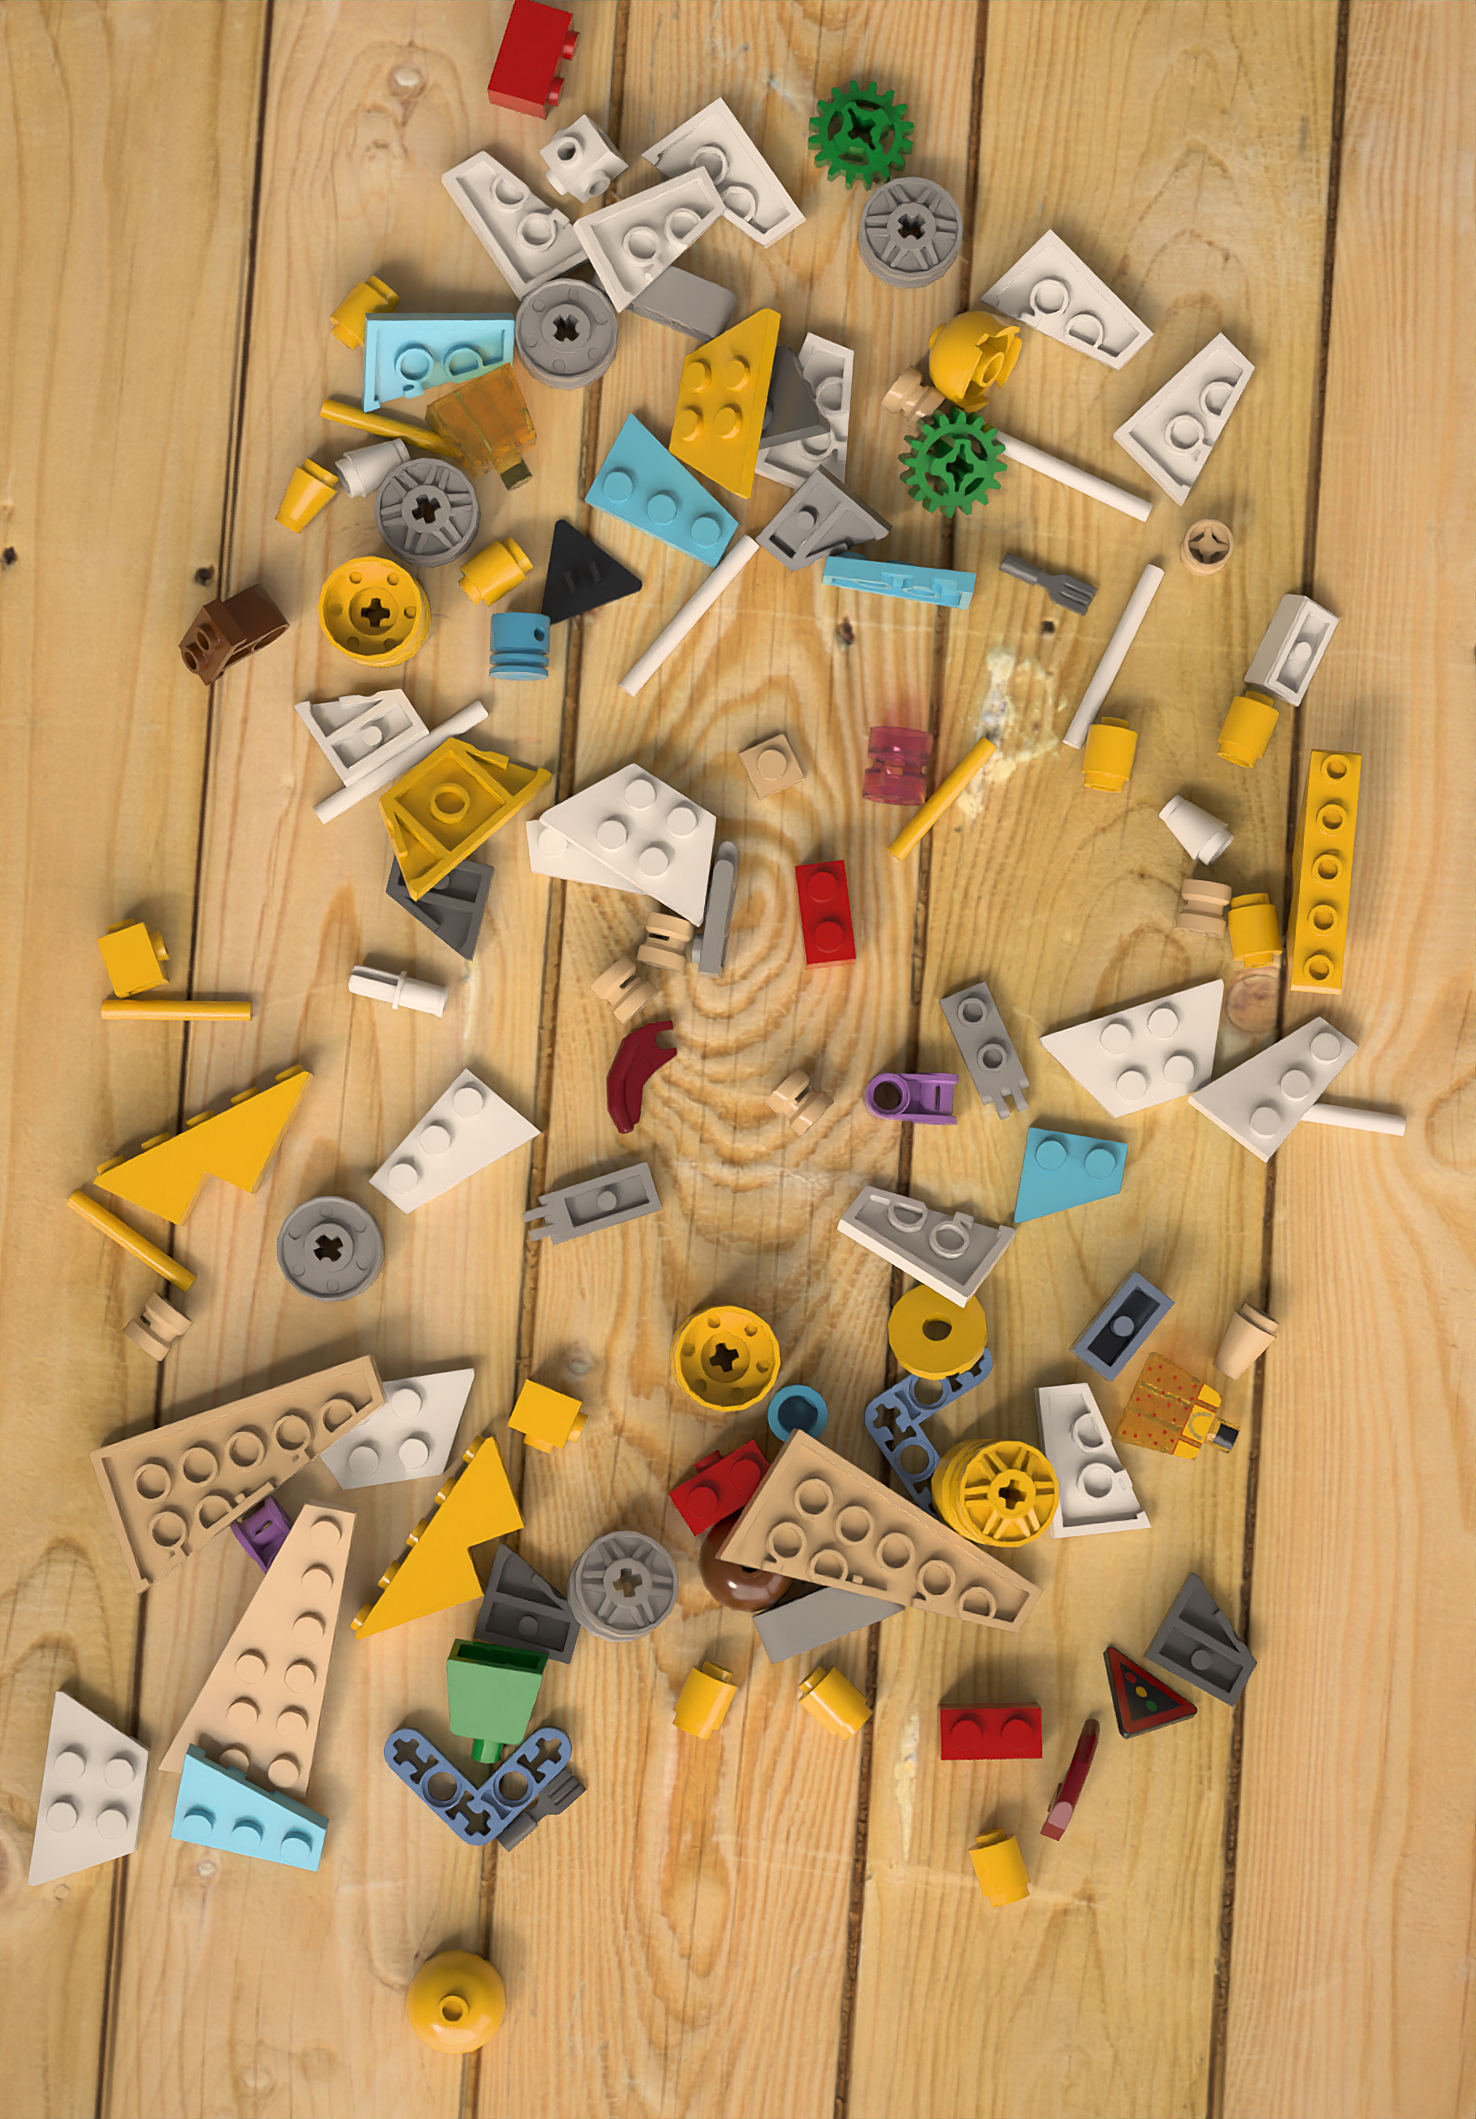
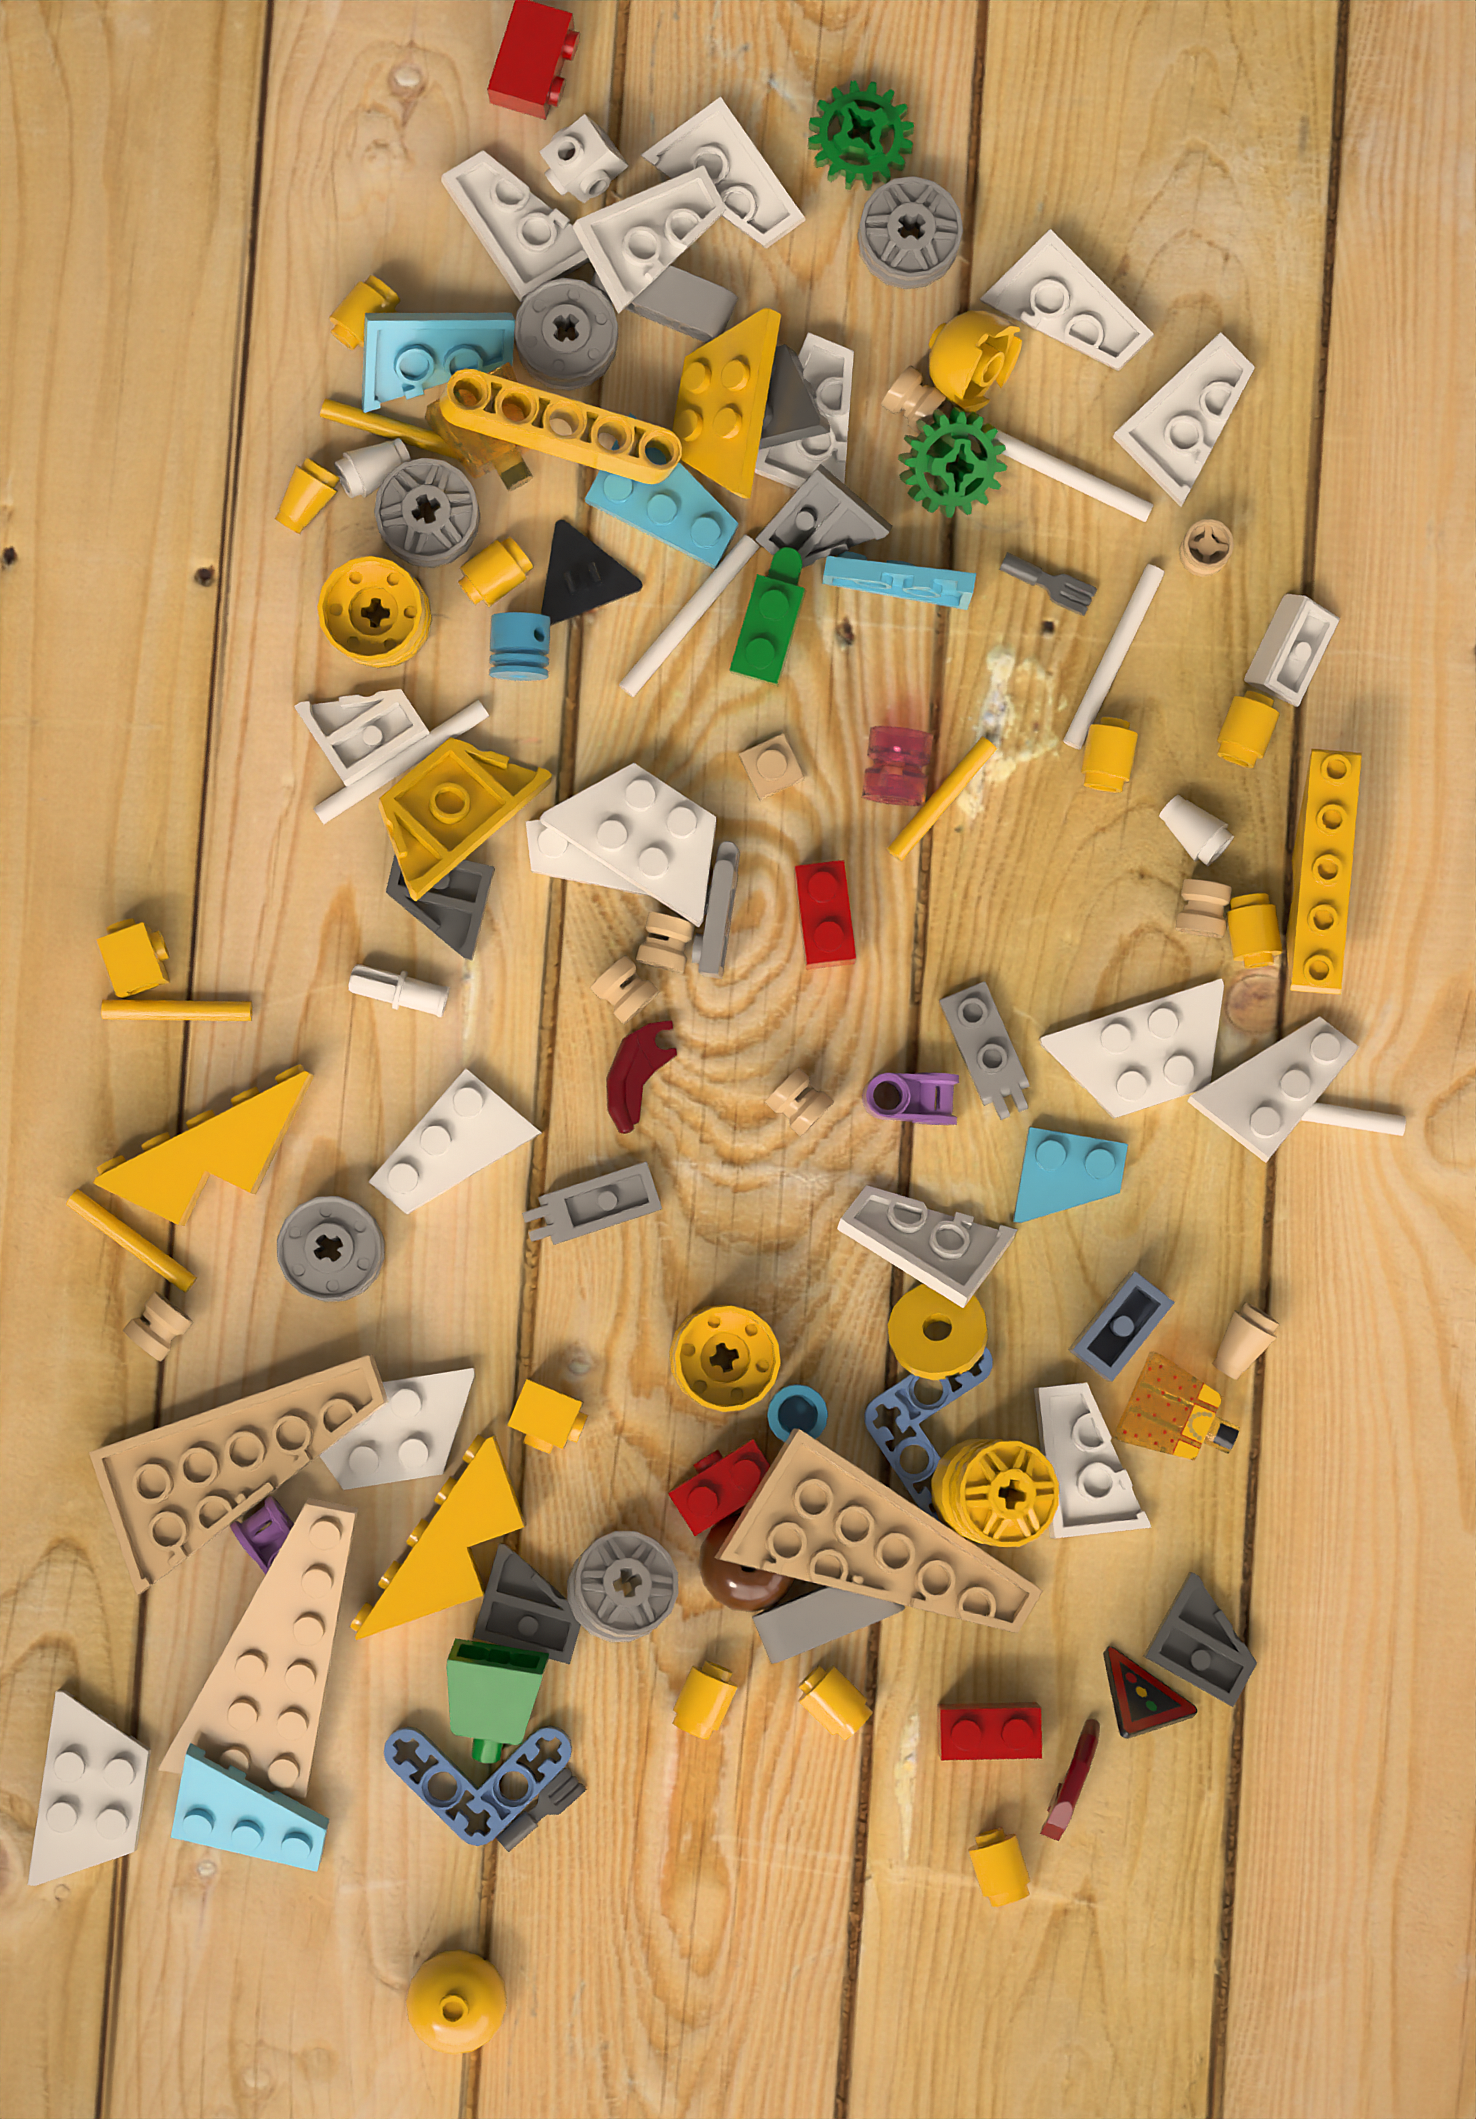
(231, 632): reddish brown pin -> none
(536, 432): none -> yellow beam
(770, 620): none -> green brick

